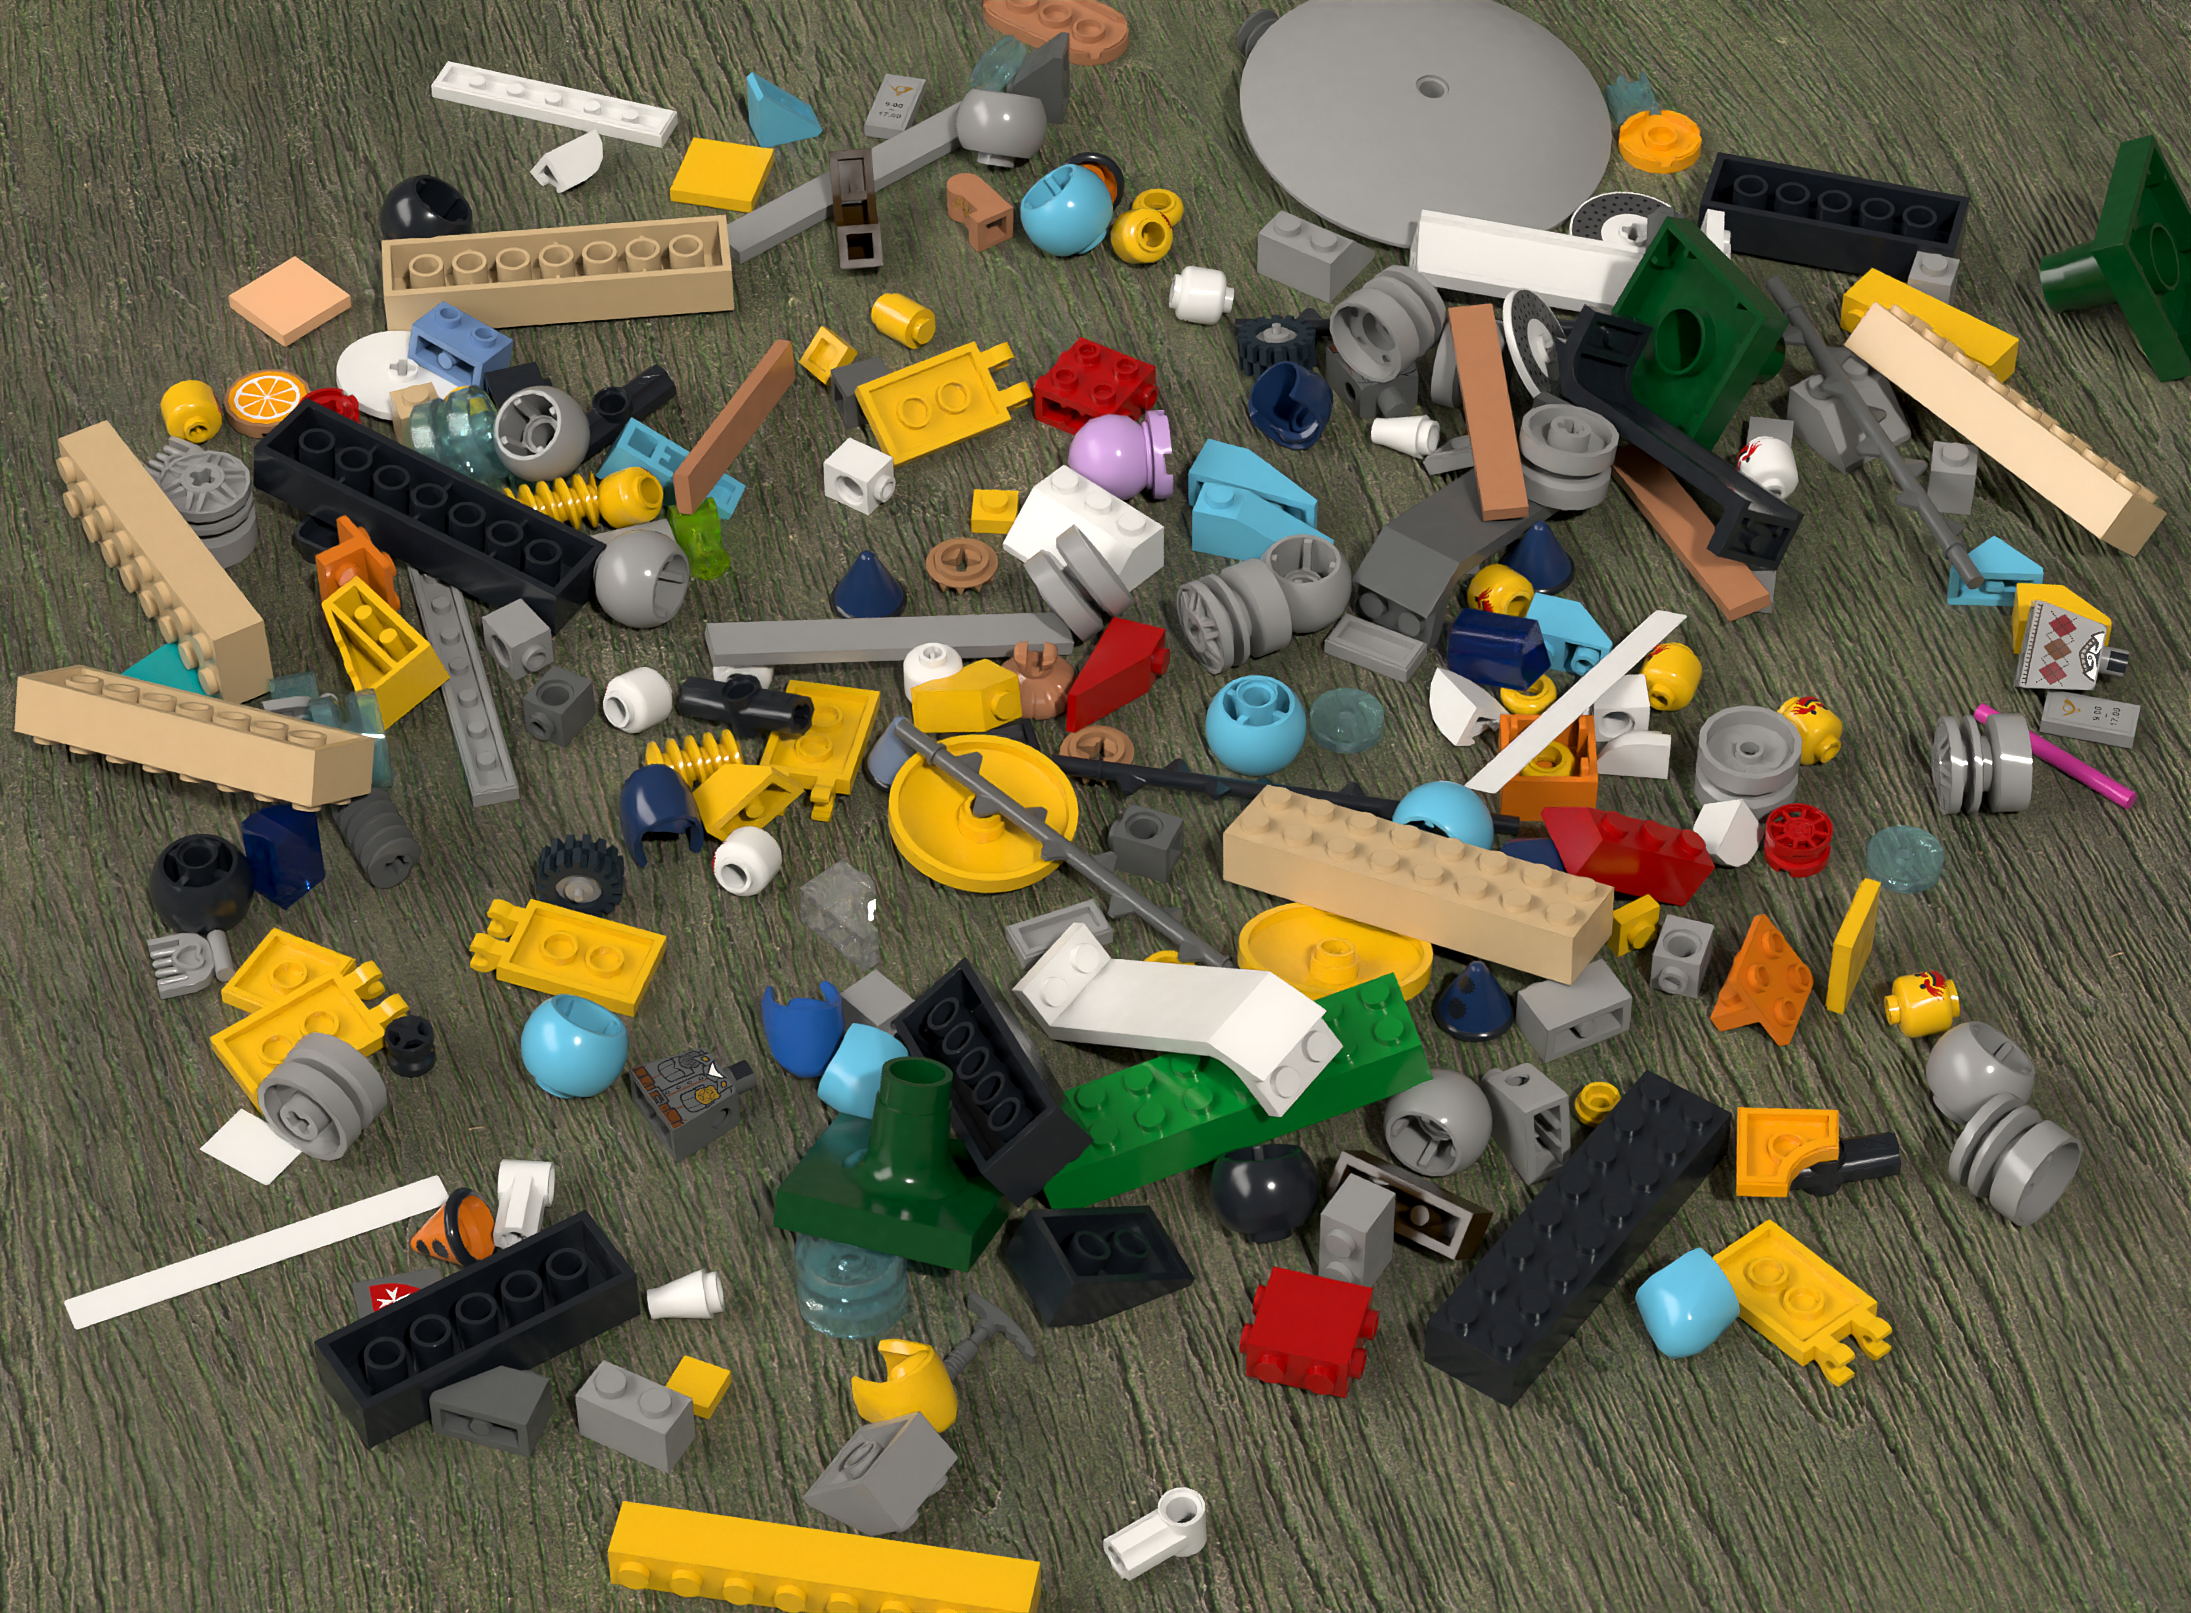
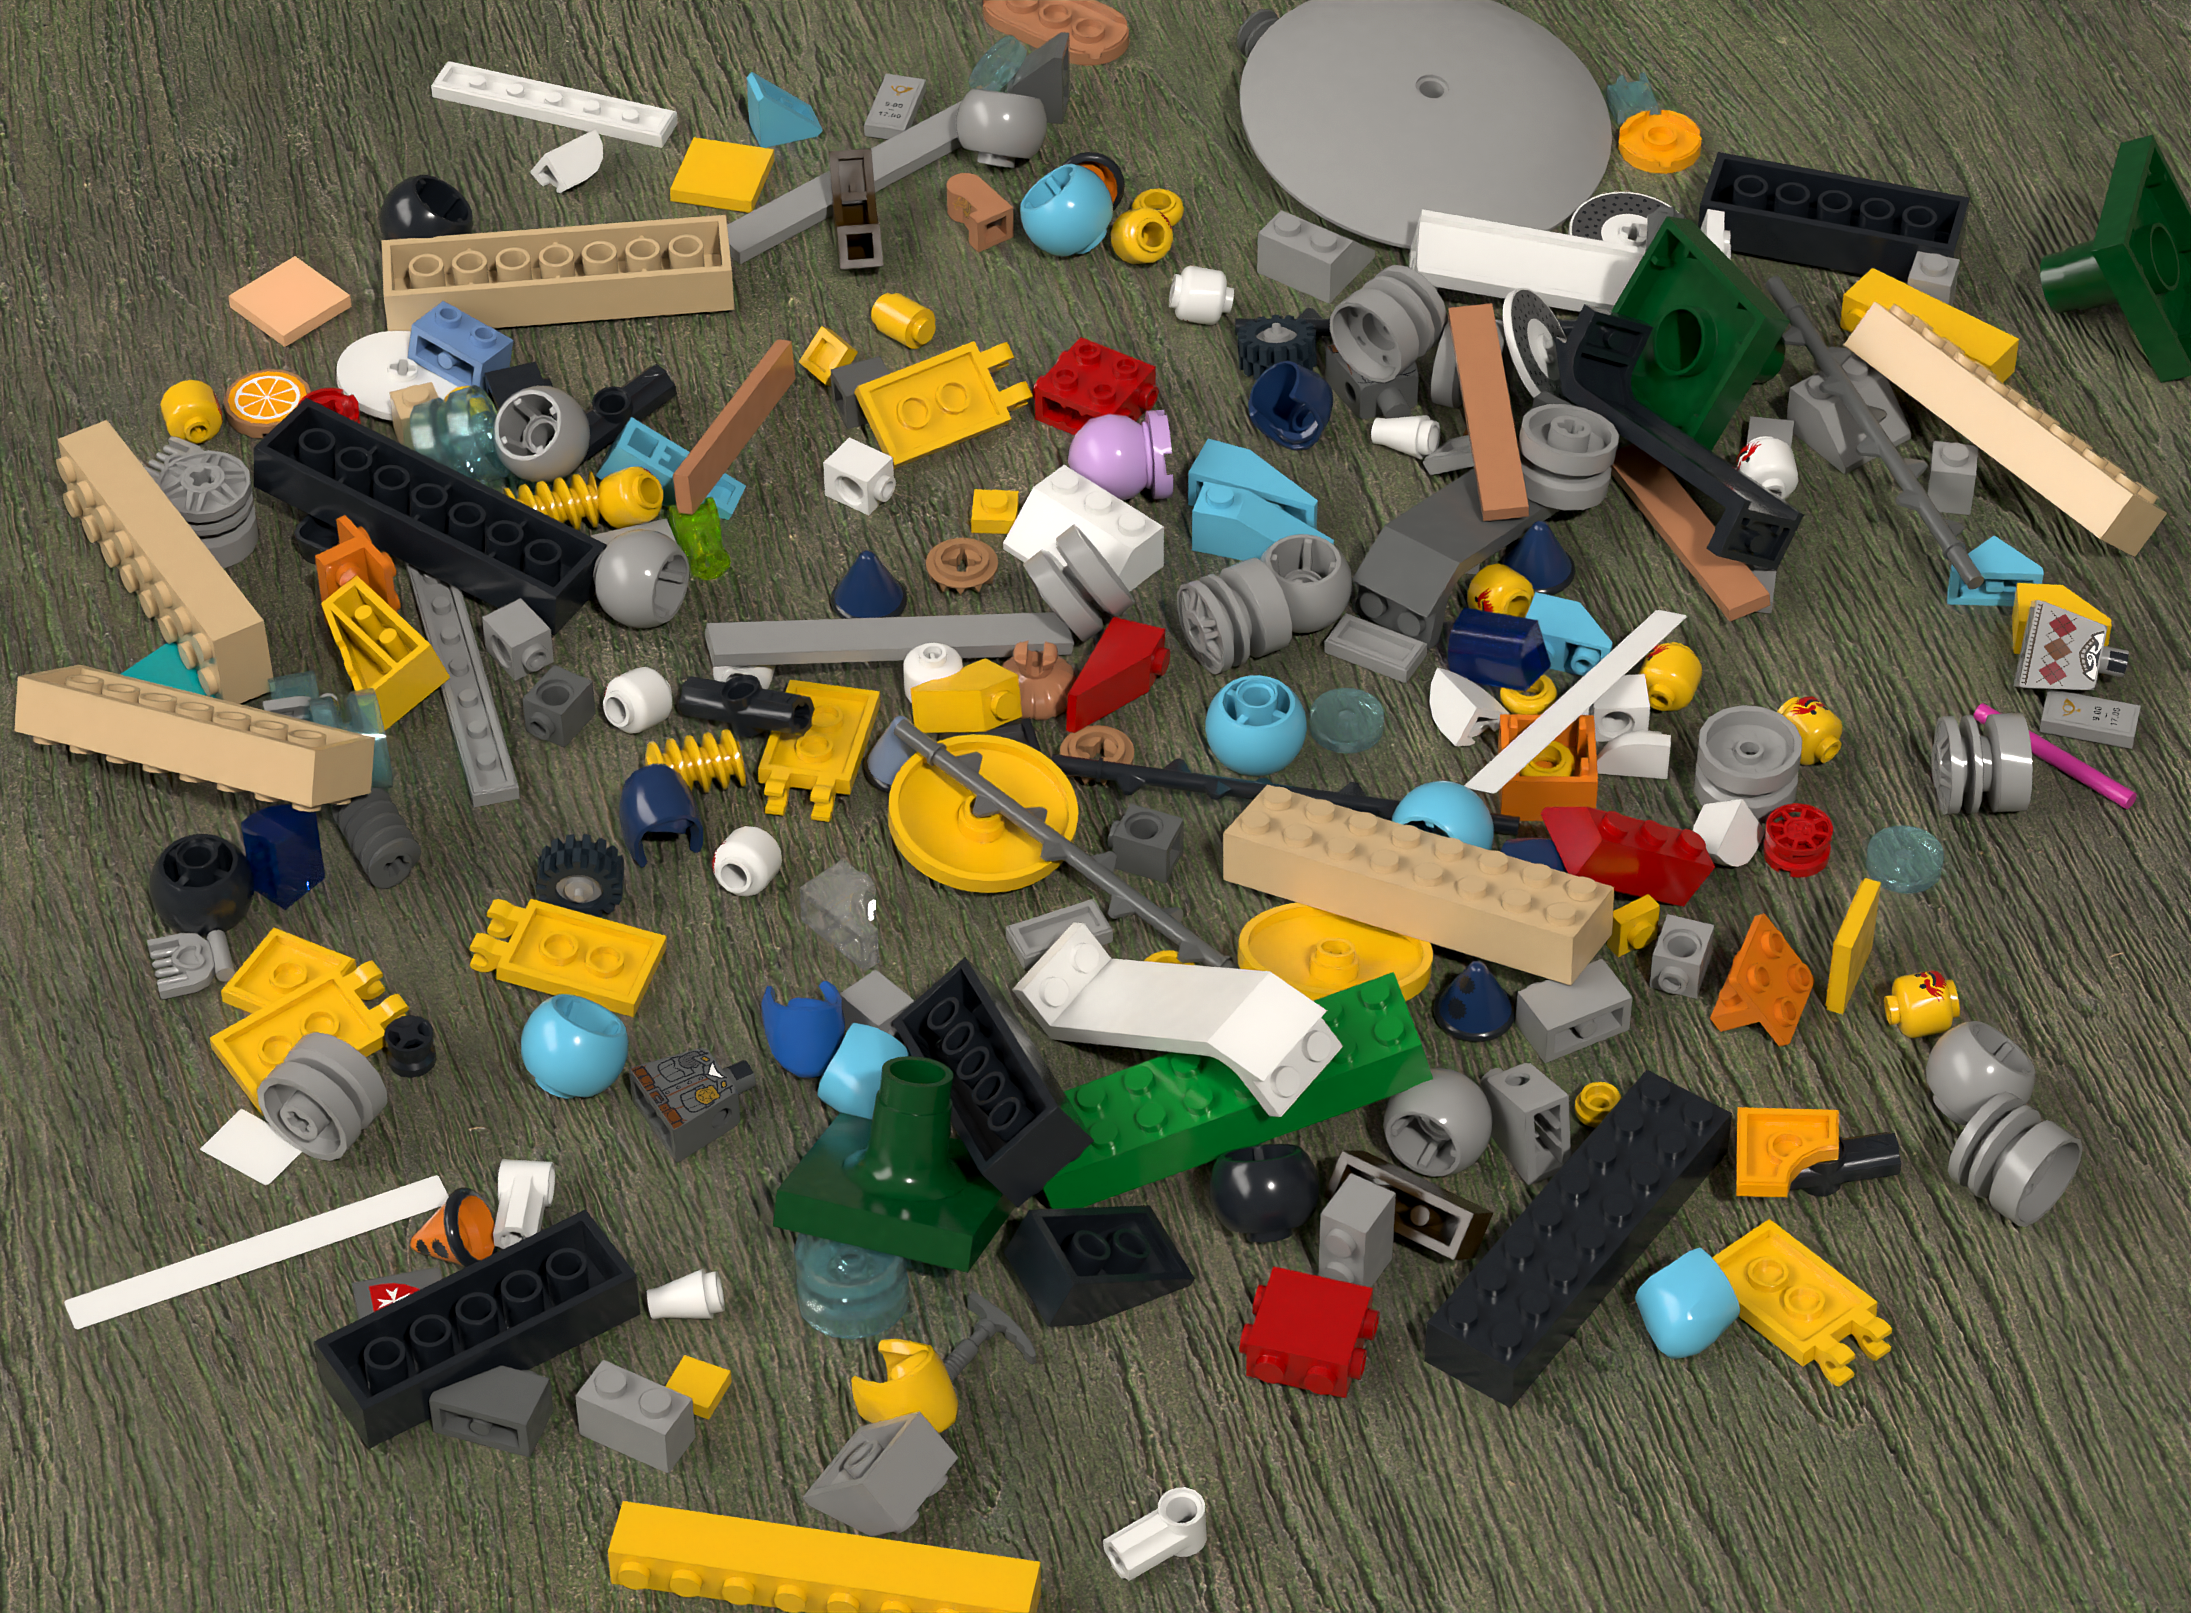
(743, 797): yellow slope -> none

